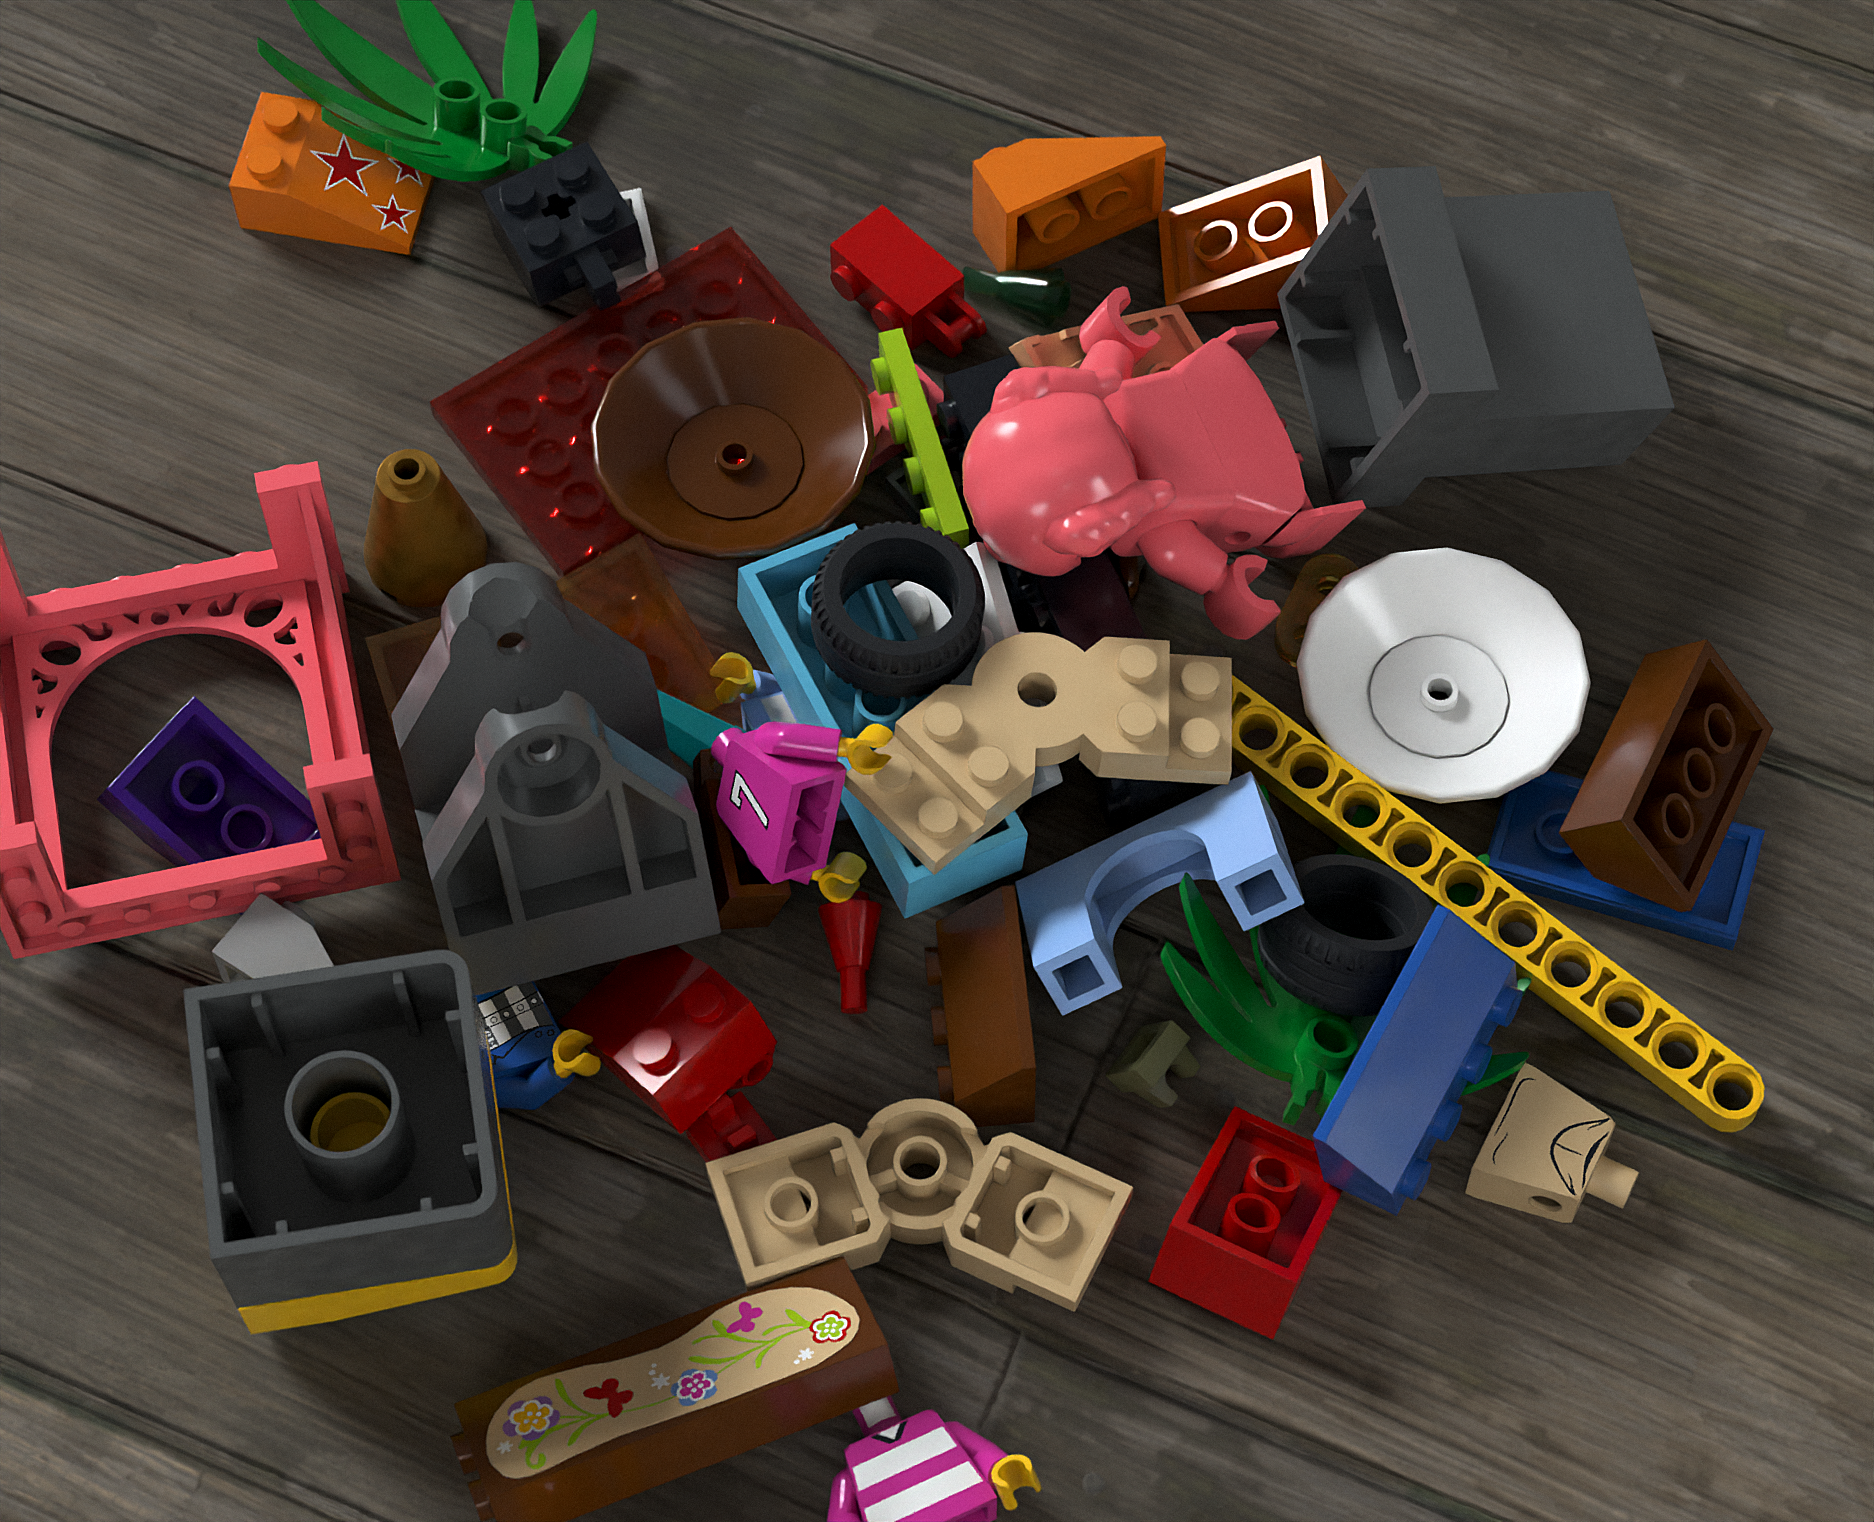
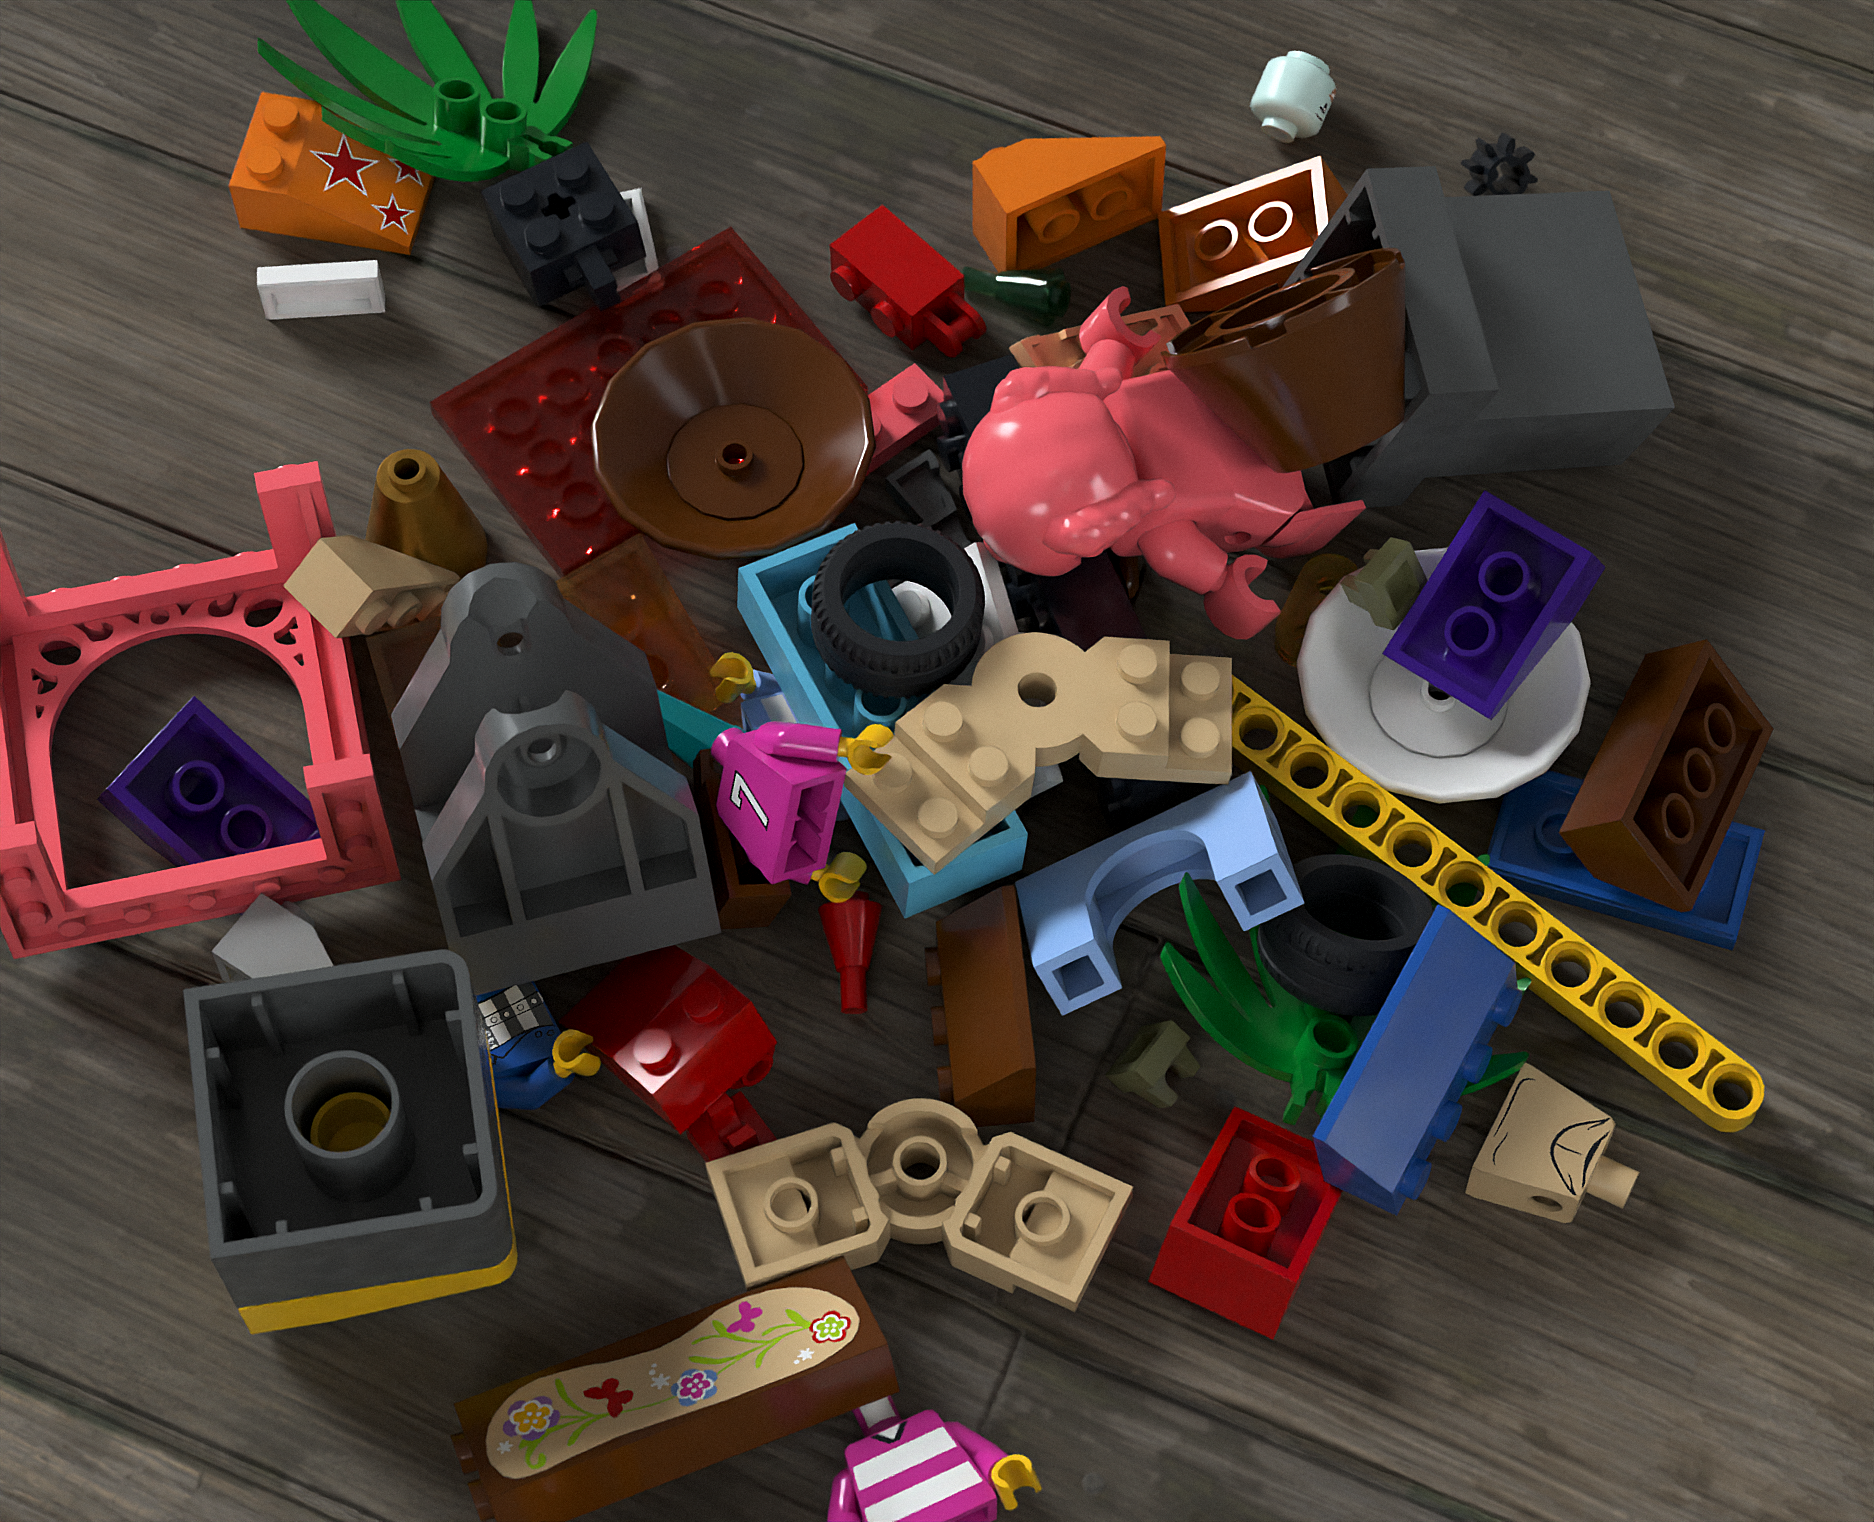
(321, 289): none -> white tile
(367, 587): none -> tan slope
(912, 424): lime plate -> none
(1293, 96): none -> light aqua head
(1305, 364): none -> reddish brown cone
(1387, 583): none -> olive tile
(1493, 605): none -> dark purple slope
(1513, 168): none -> black gear

